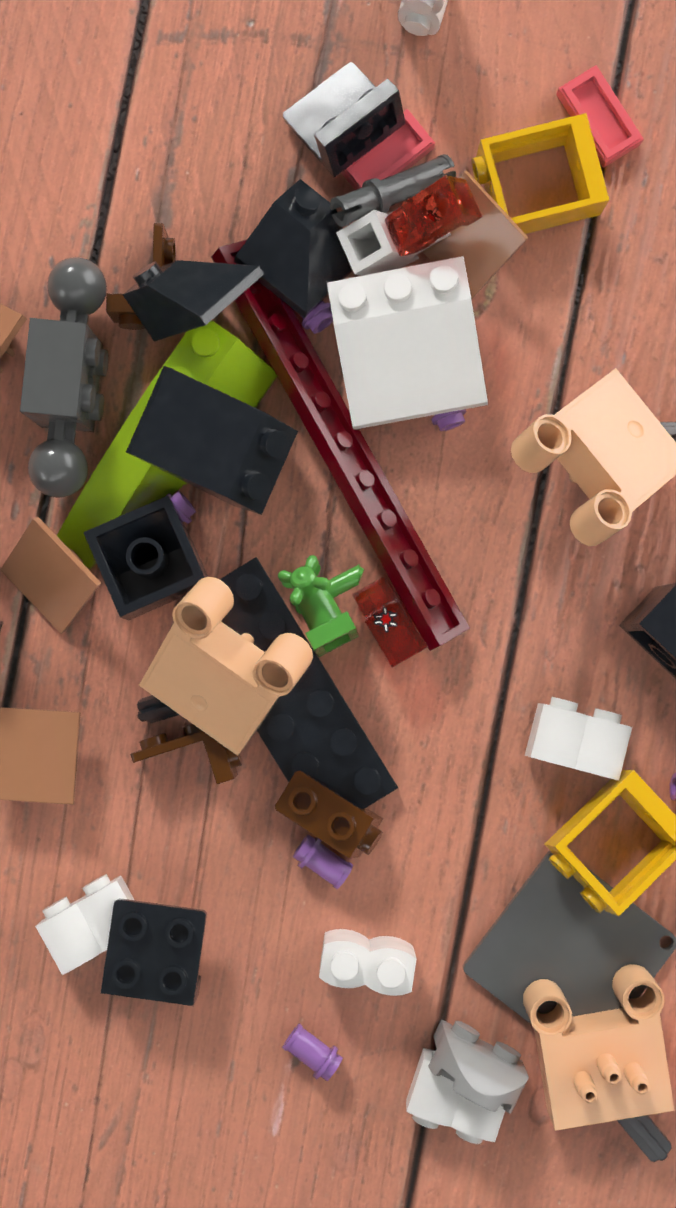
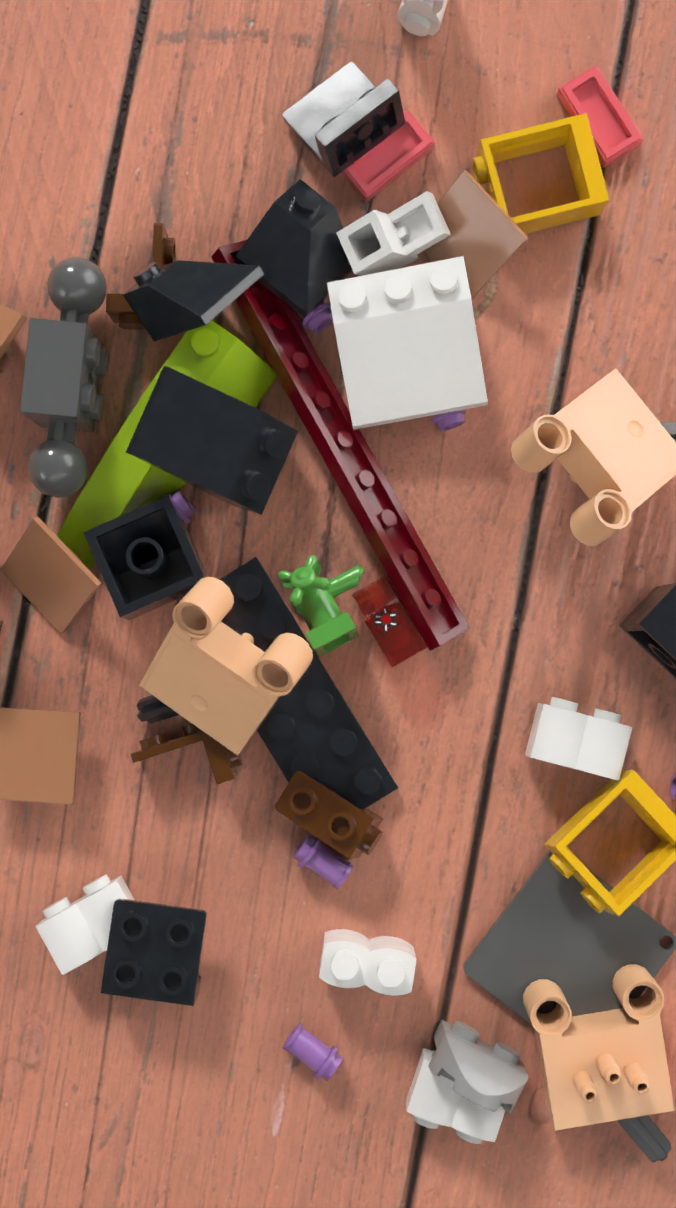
(384, 193): dark grey pin -> none
(432, 215): clear red leg -> none

